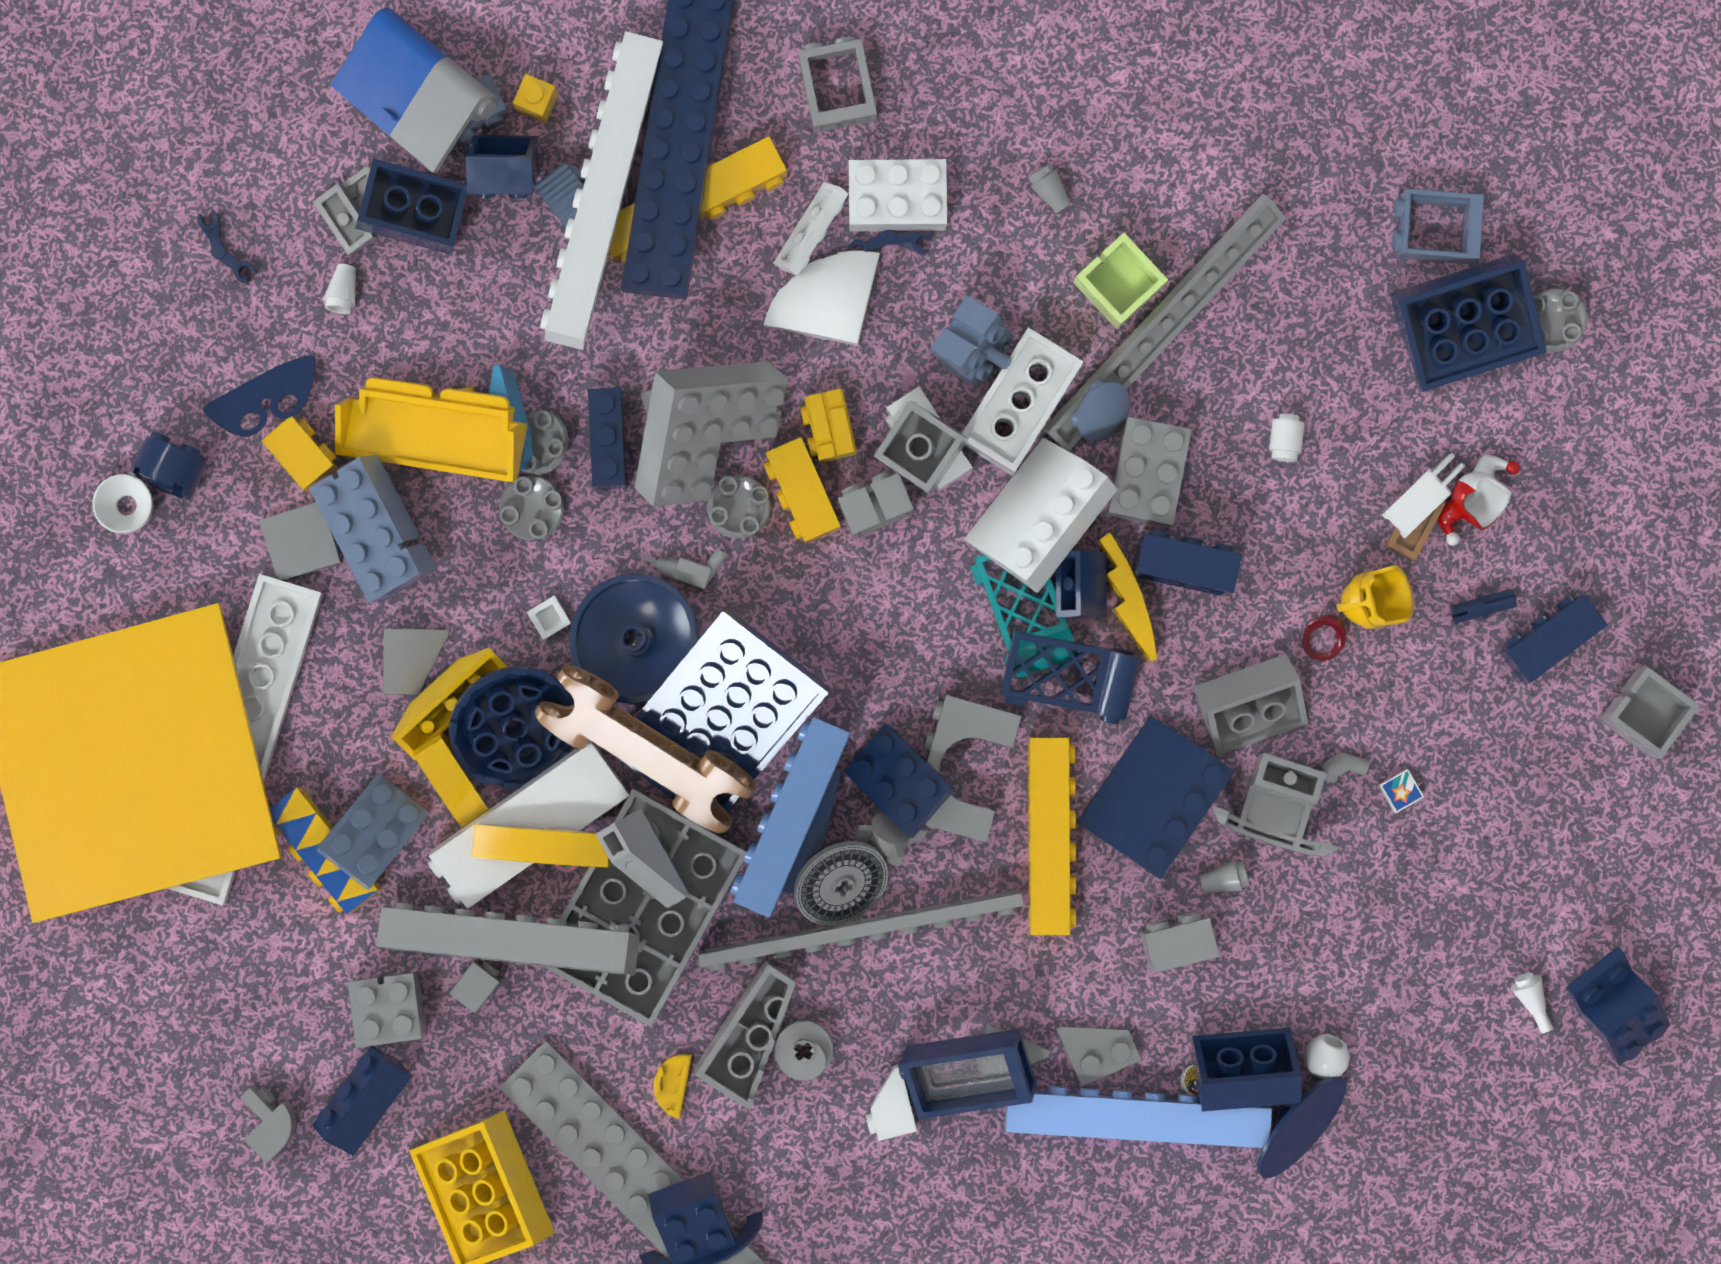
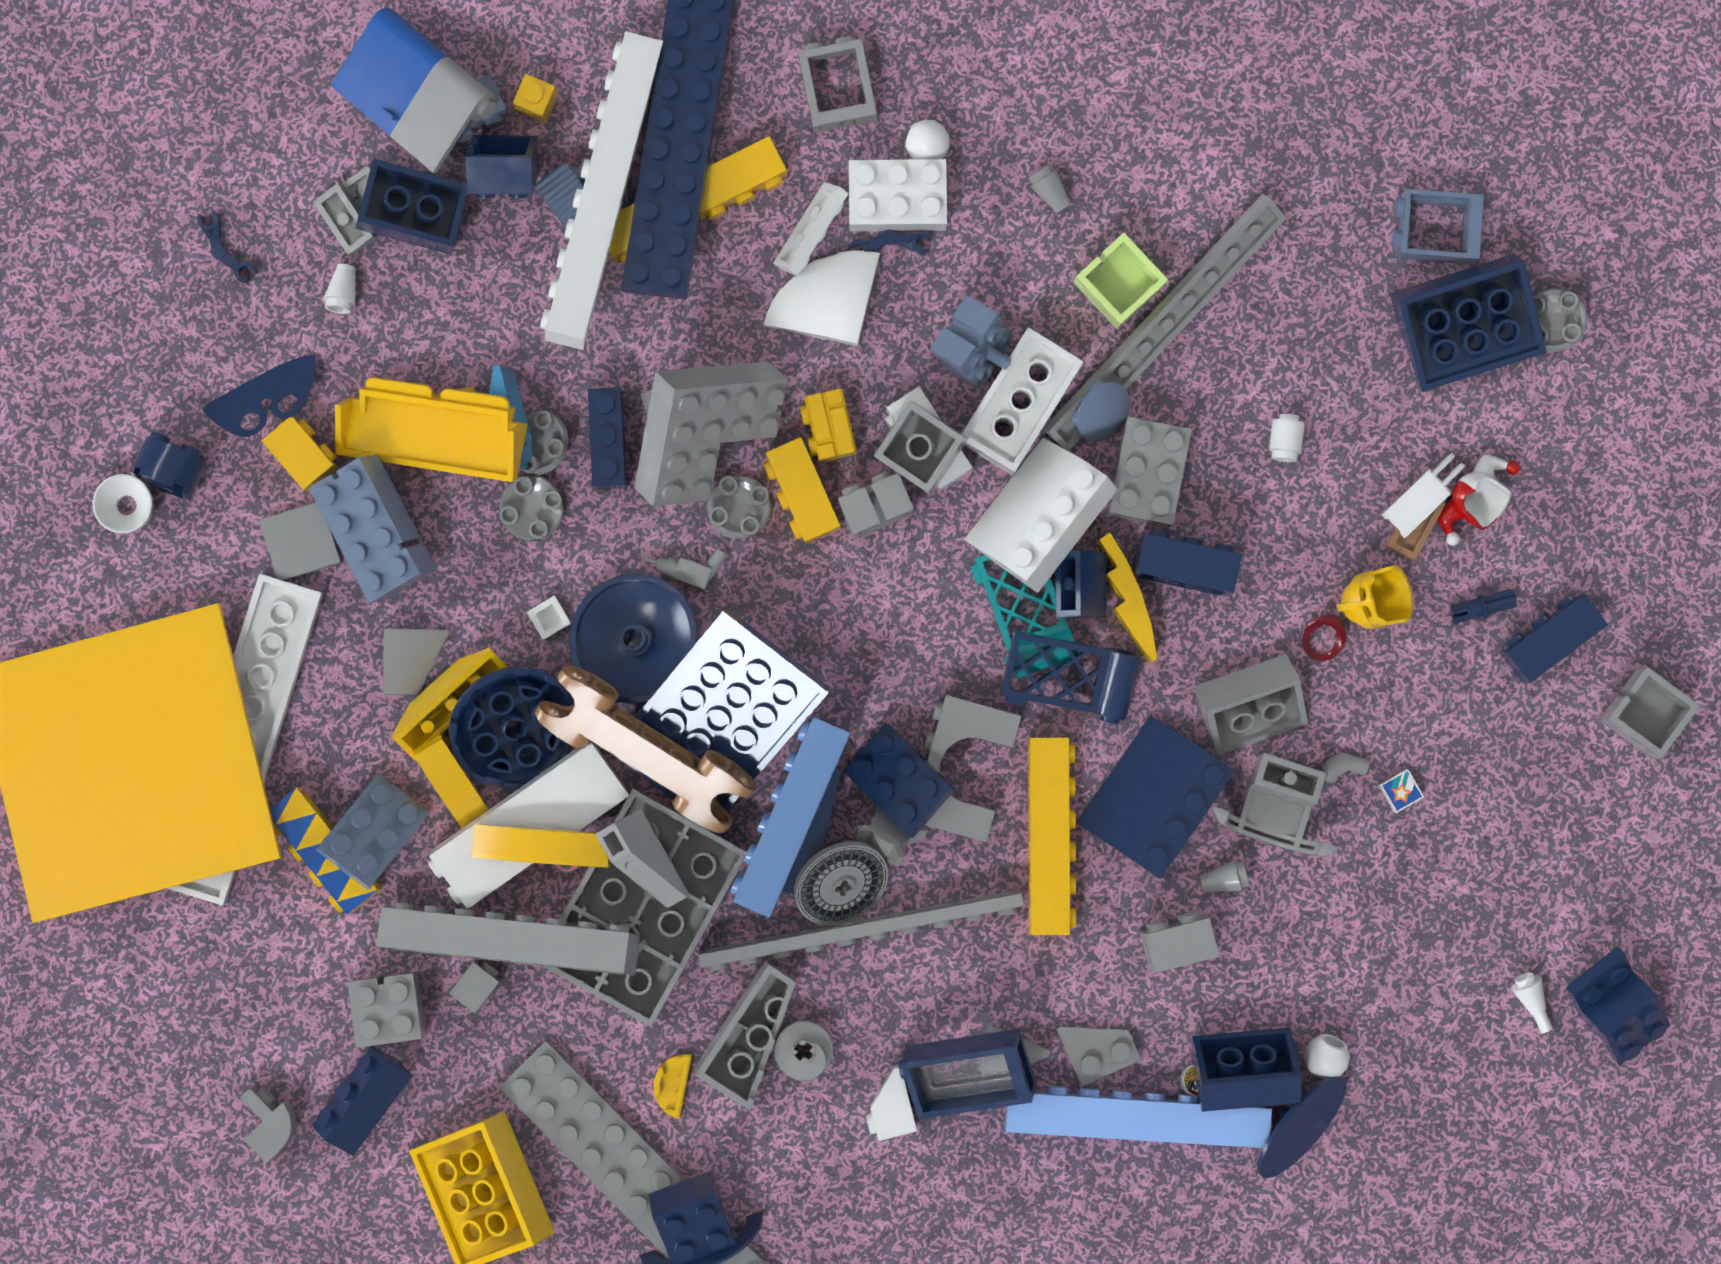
(927, 140): none -> white piece

